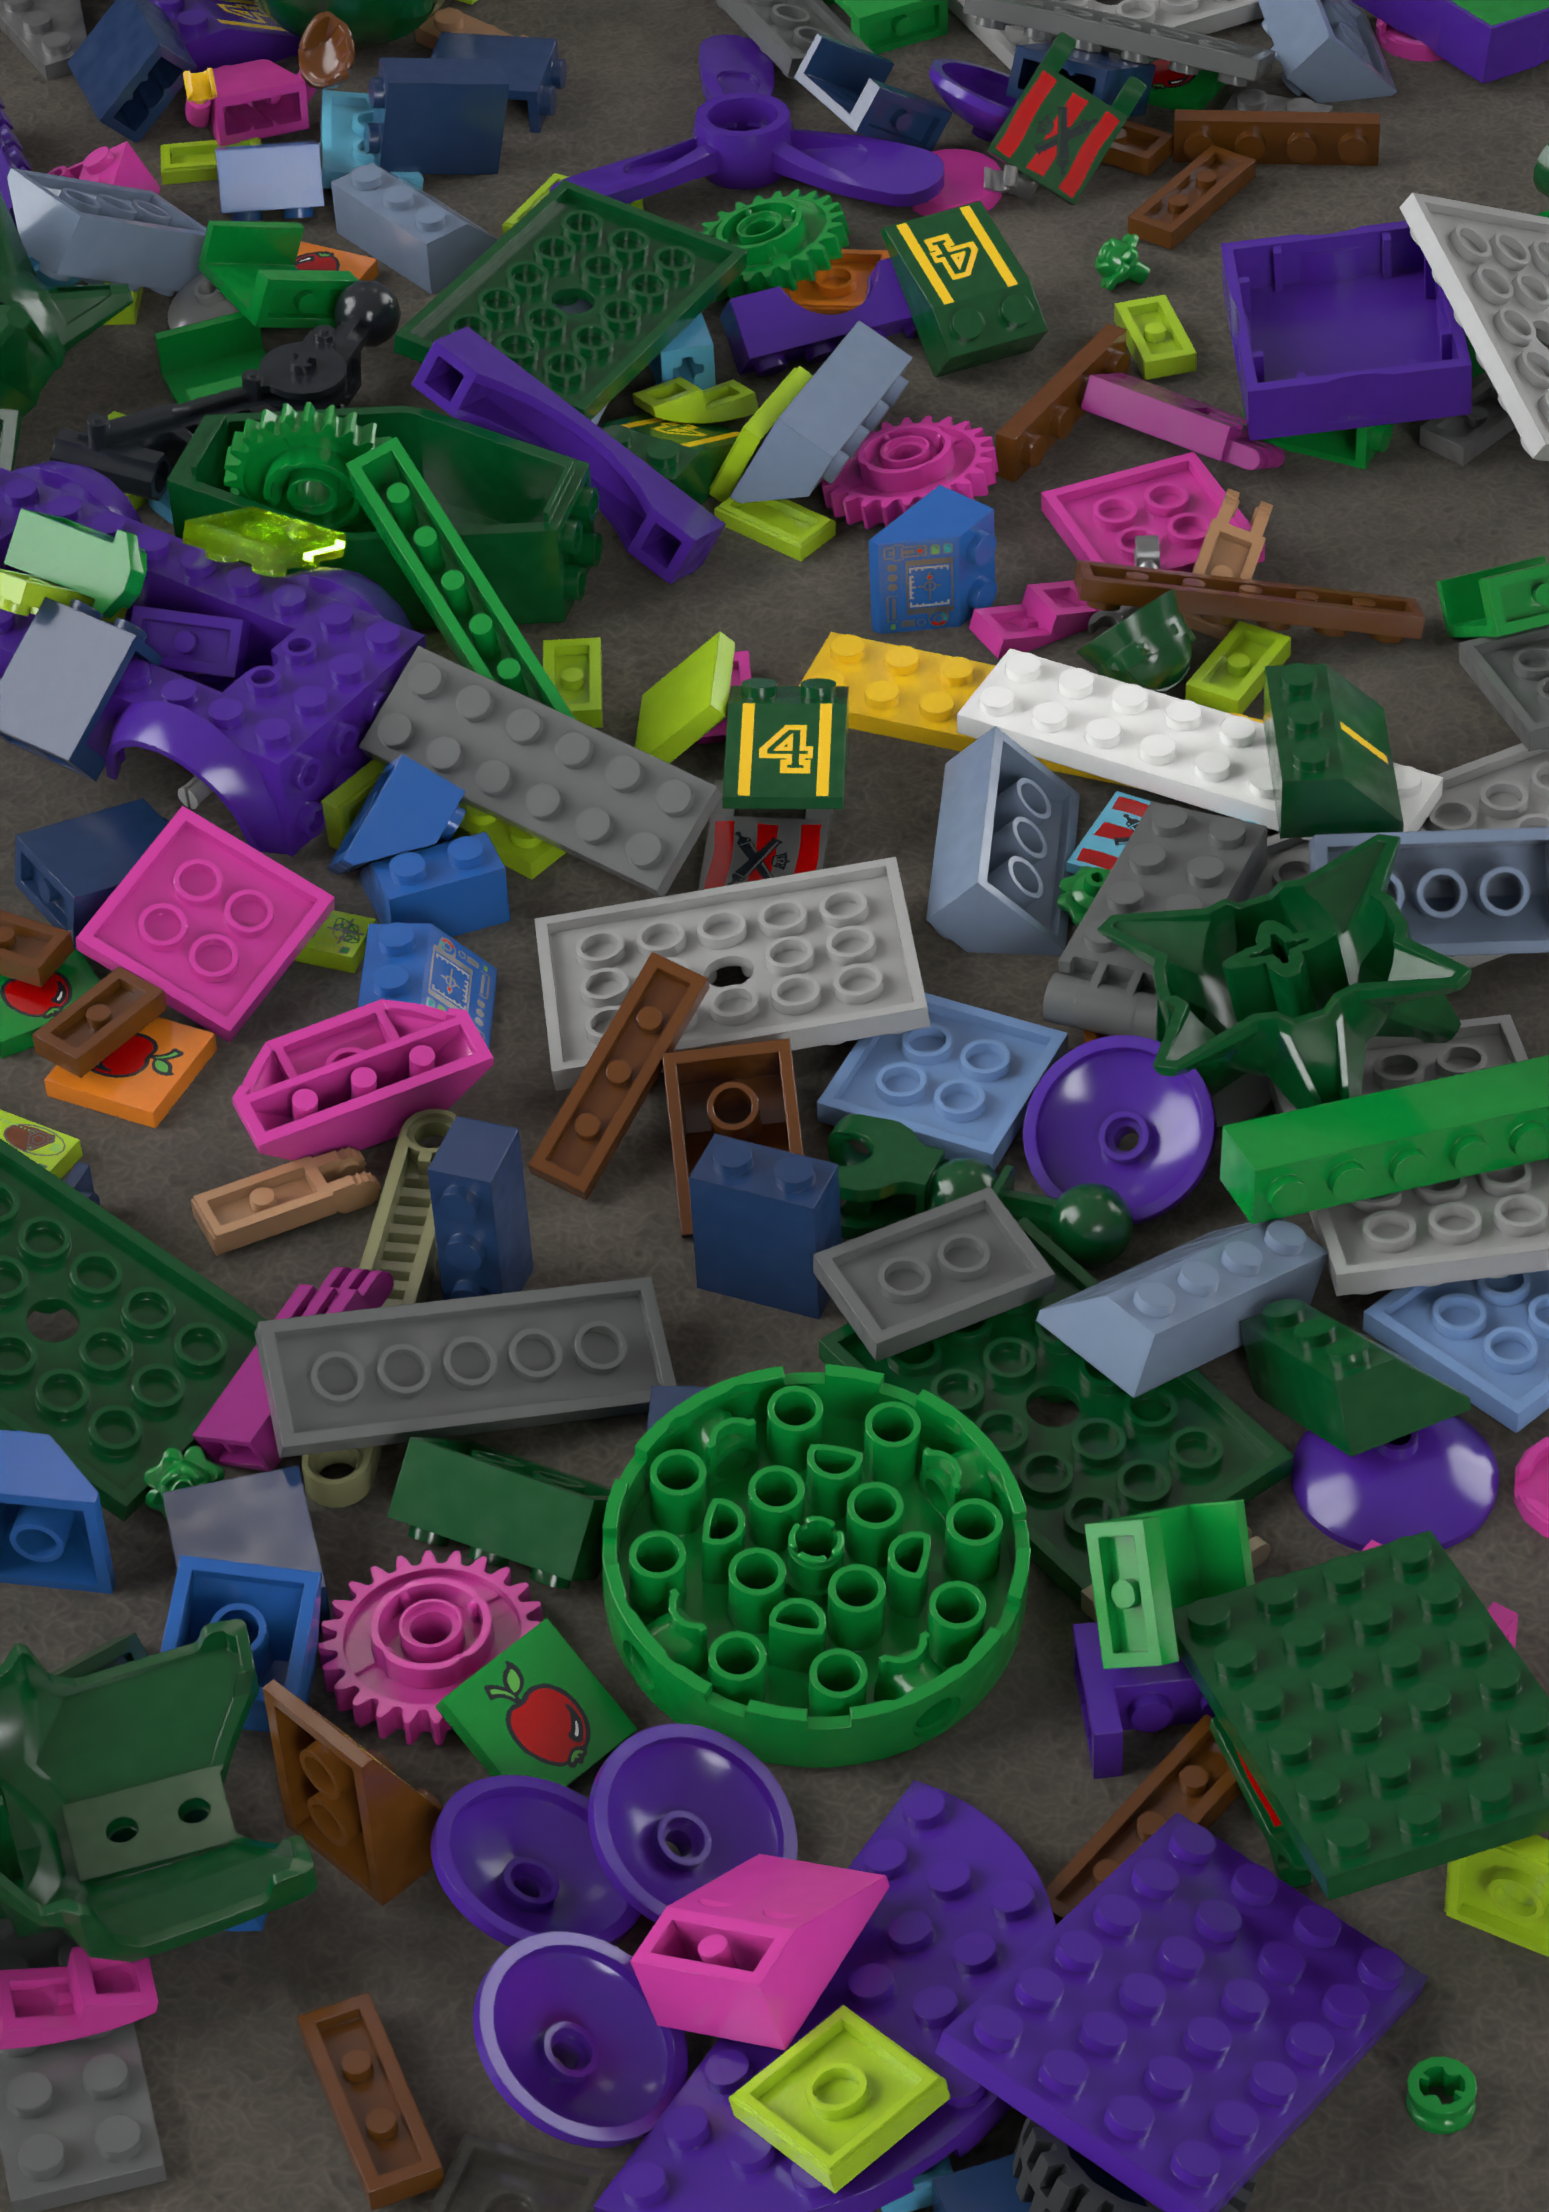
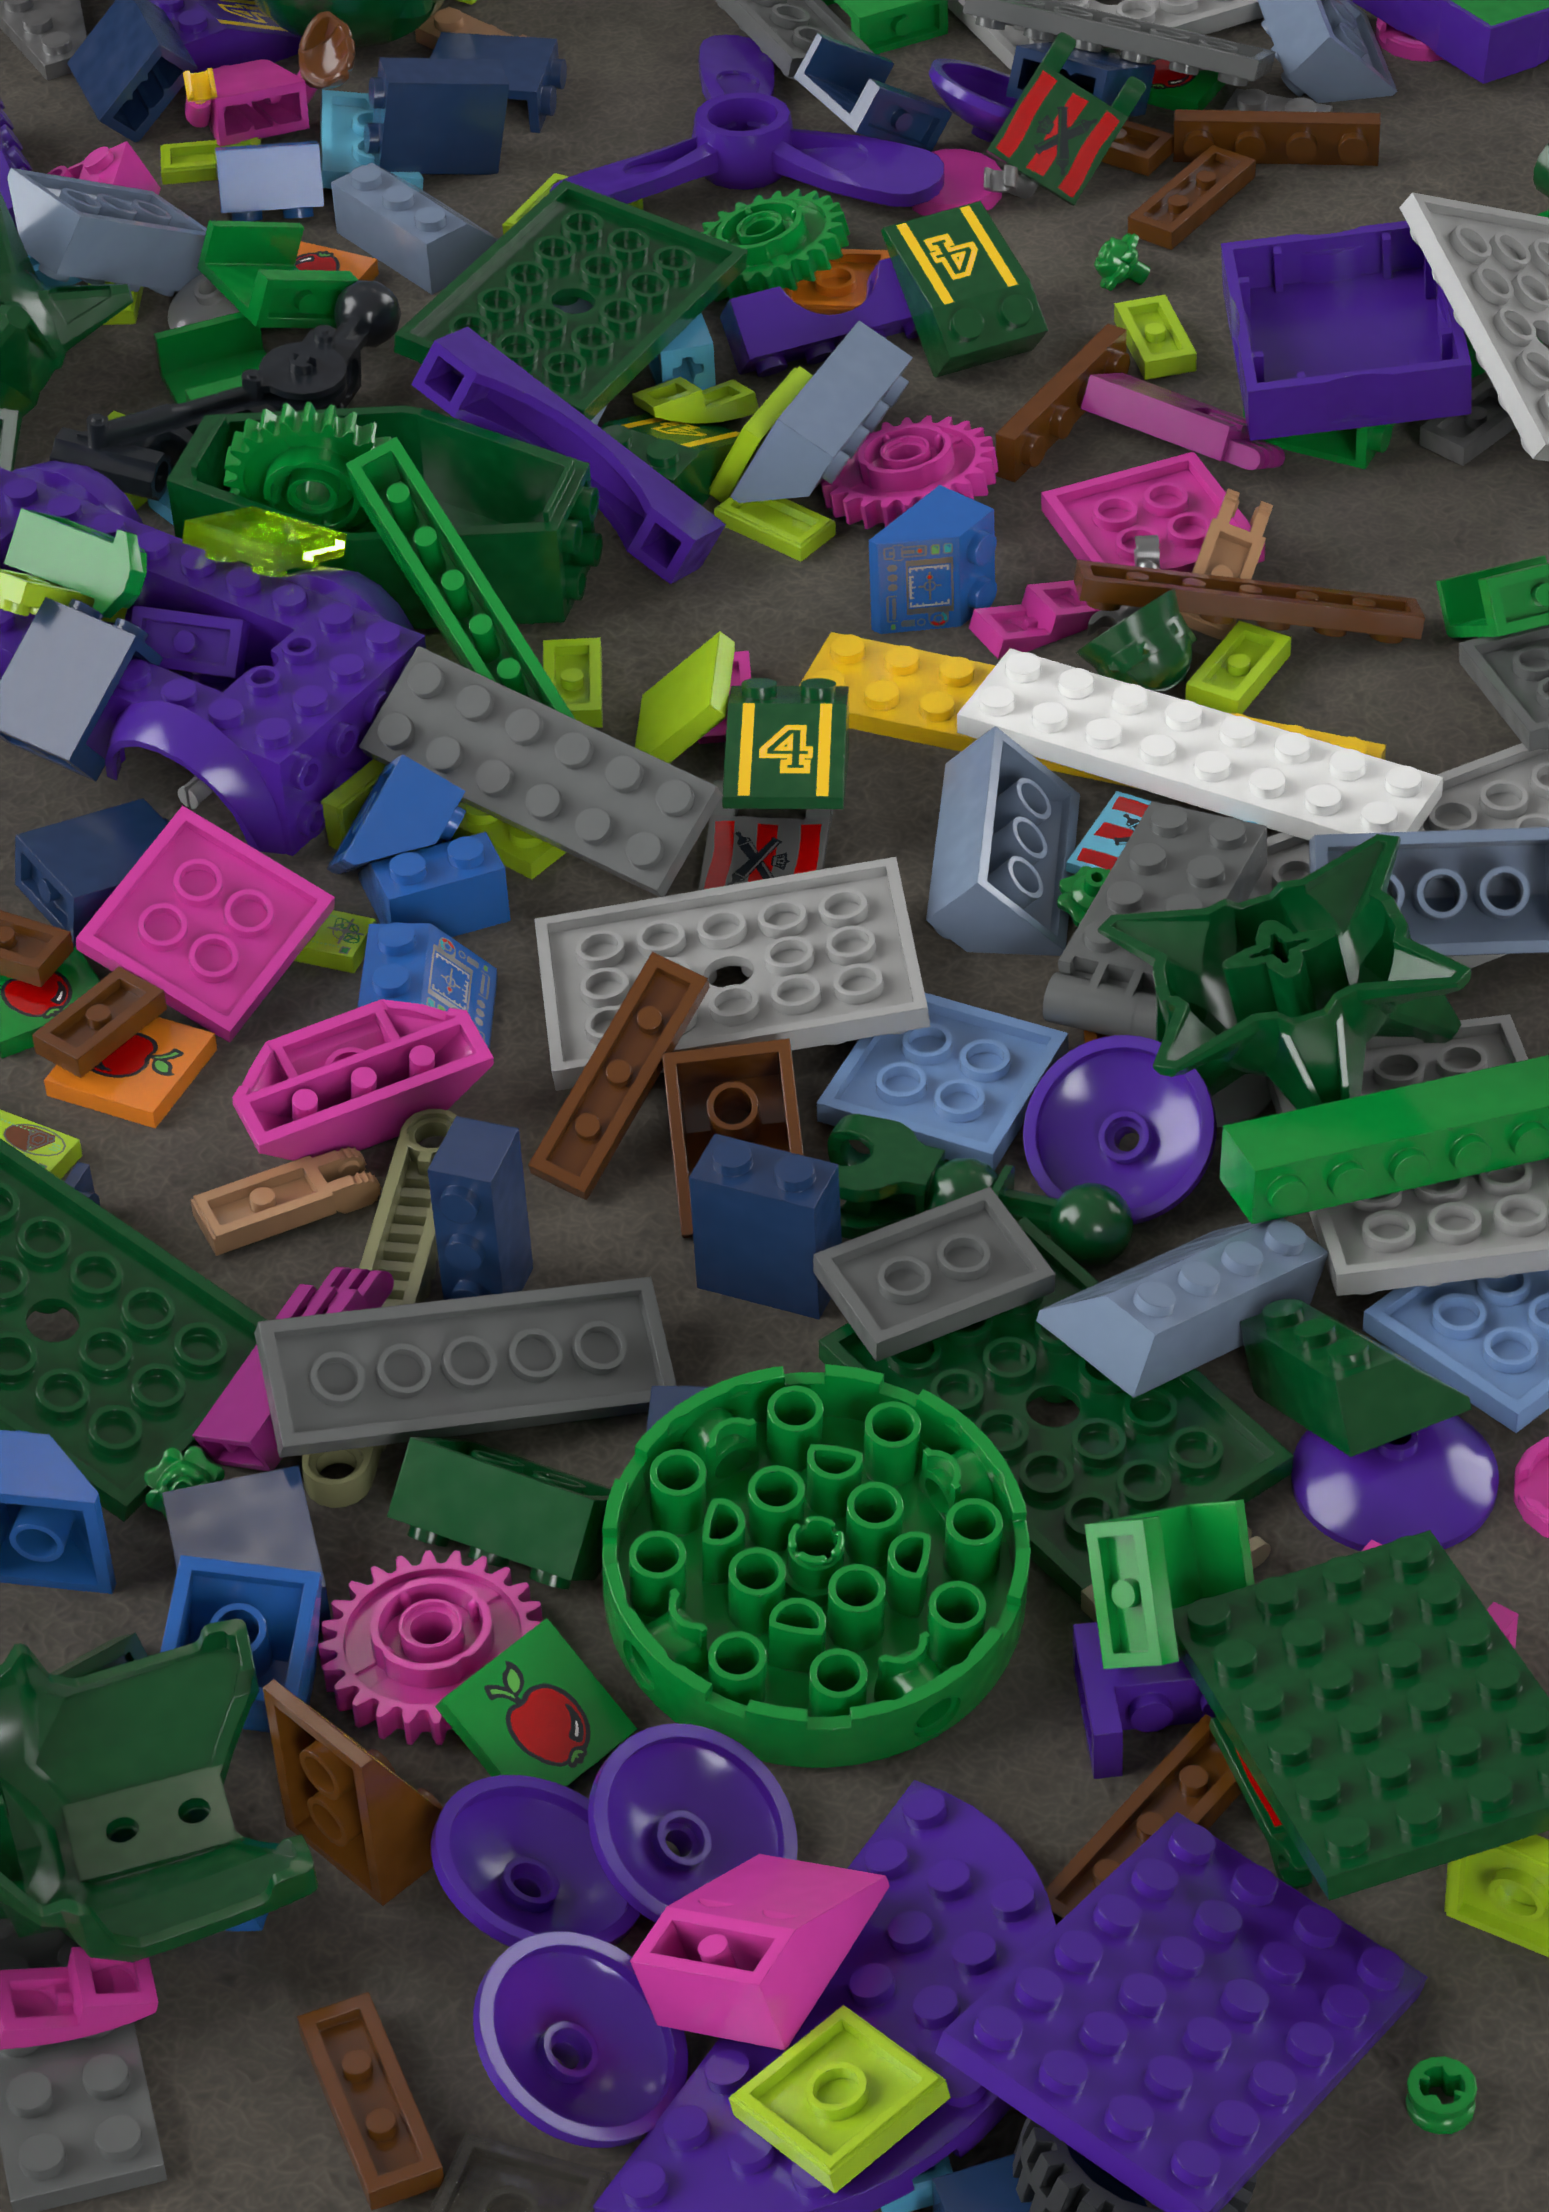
(1327, 754): dark green slope -> none

